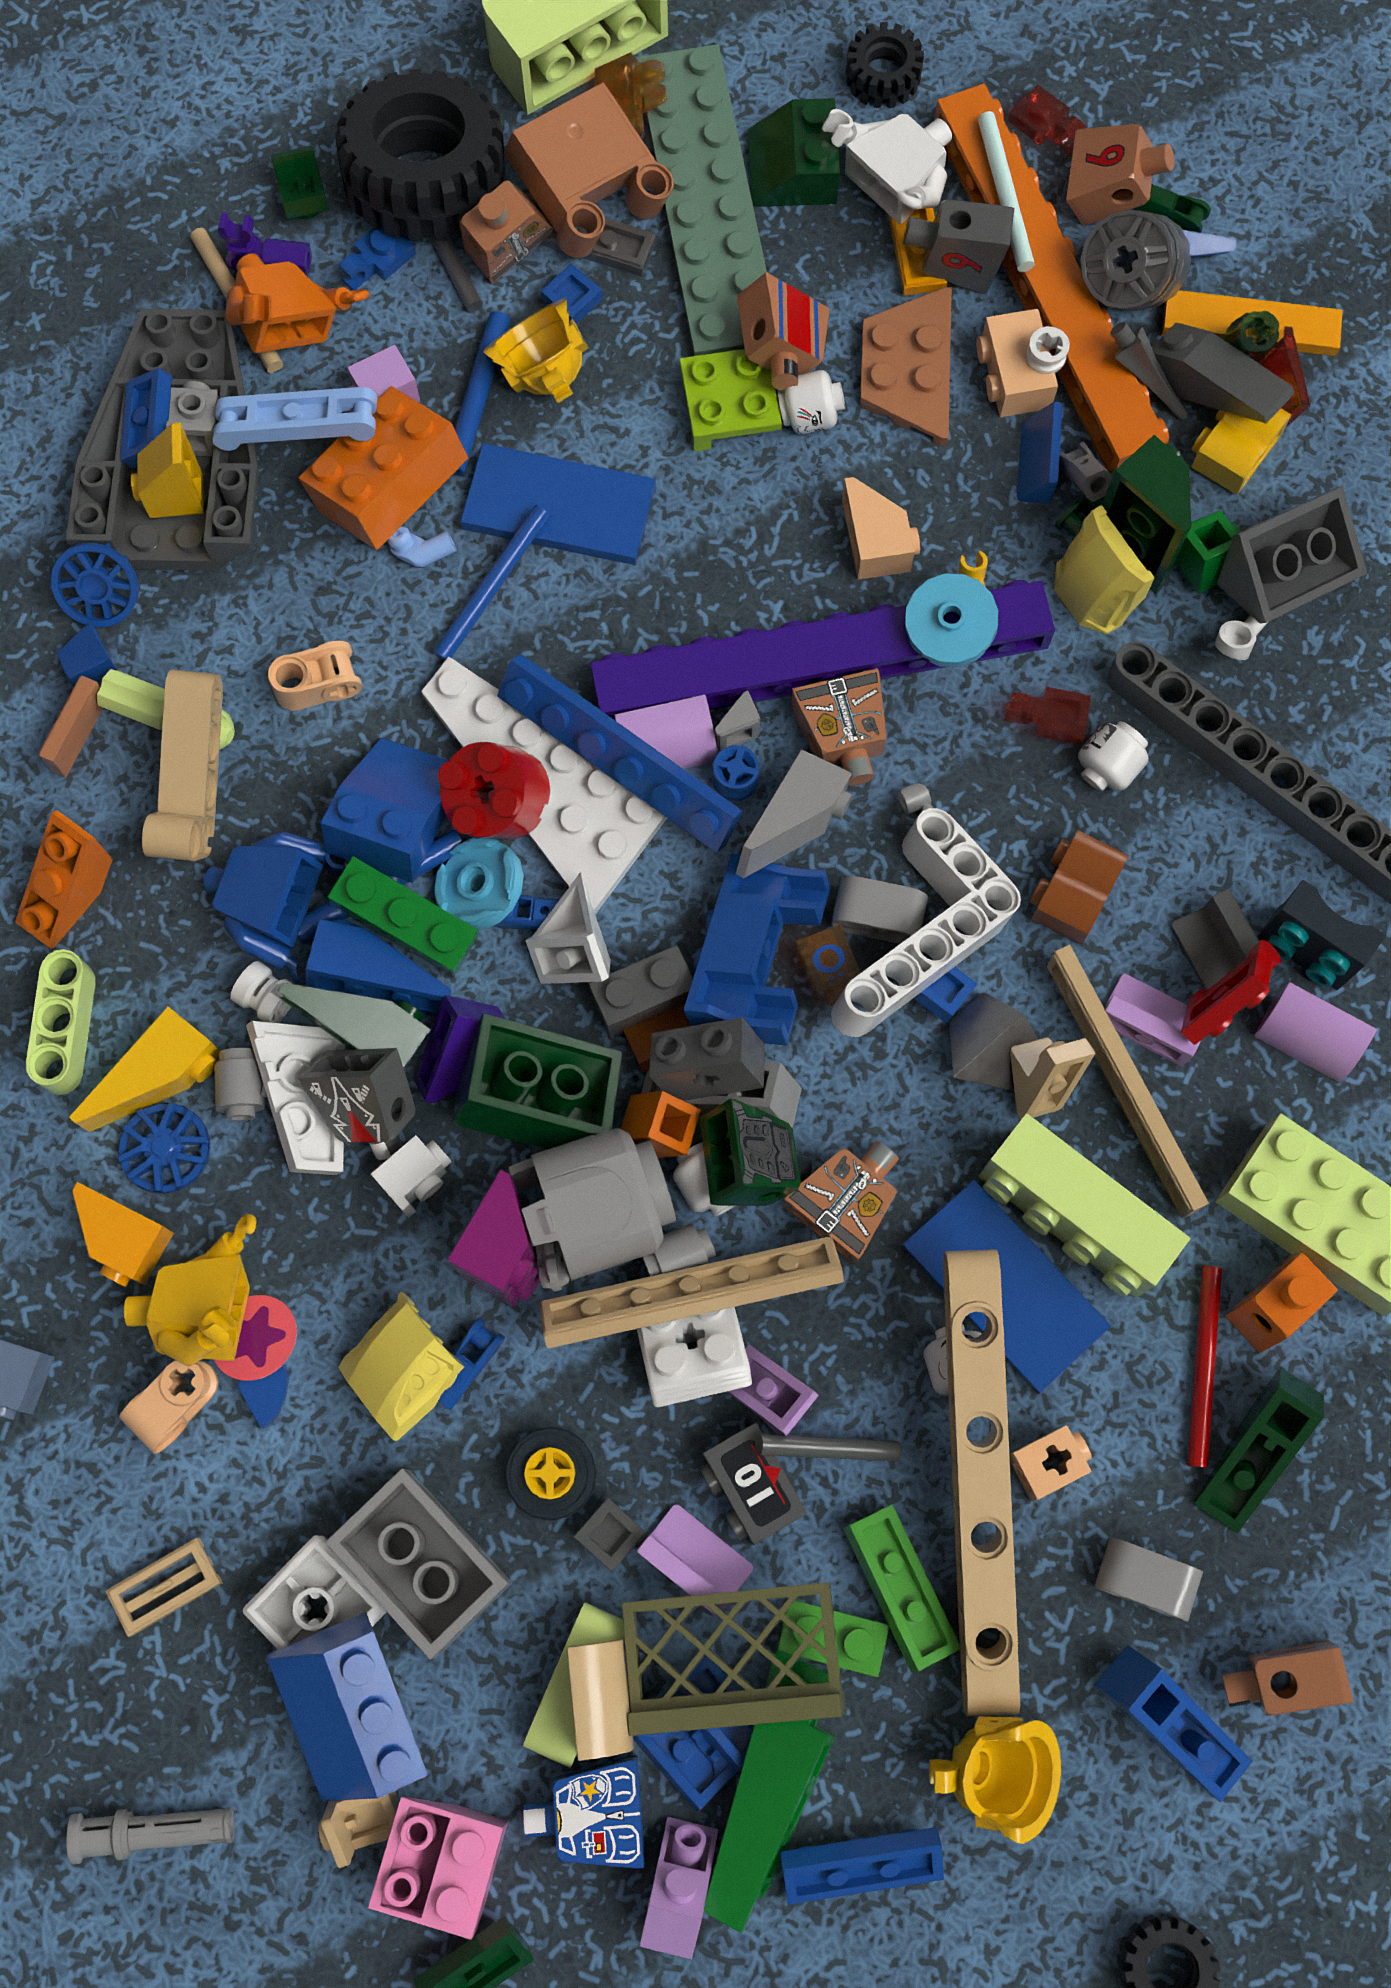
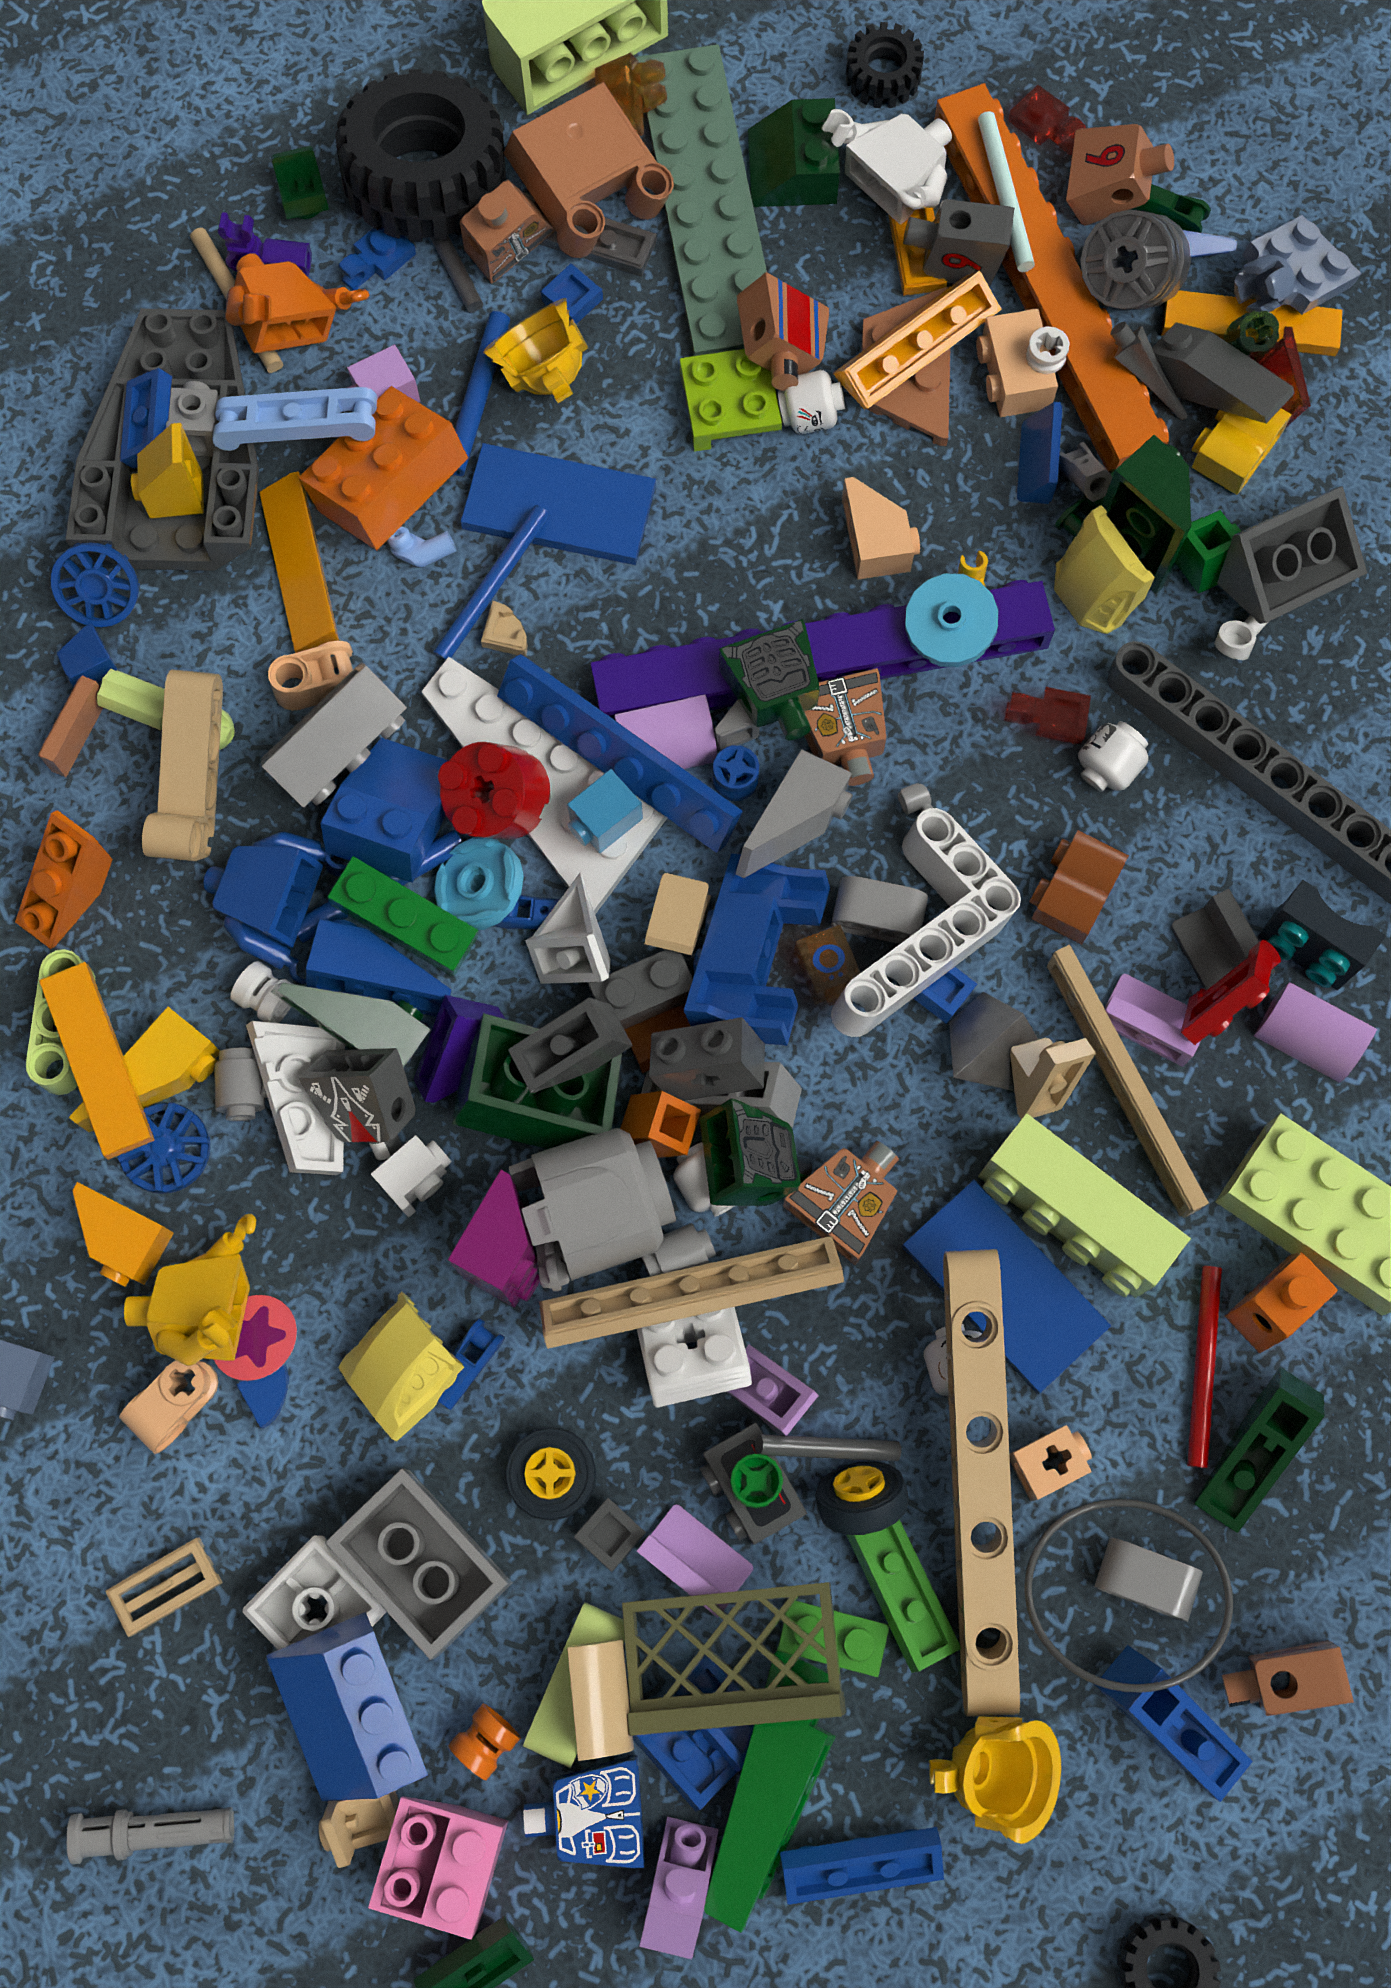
(96, 1060): none -> light orange tile
(298, 563): none -> light orange slope
(334, 736): none -> light grey brick
(475, 1750): none -> orange wheel
(504, 631): none -> tan tile
(570, 1045): none -> dark grey slope
(604, 812): none -> dark azure brick
(678, 913): none -> tan slope
(756, 1474): none -> green wheel
(774, 677): none -> torso
(862, 1498): none -> black wheel
(918, 340): none -> light orange slope
(1150, 1687): none -> dark grey piece
(1293, 268): none -> sand blue plate

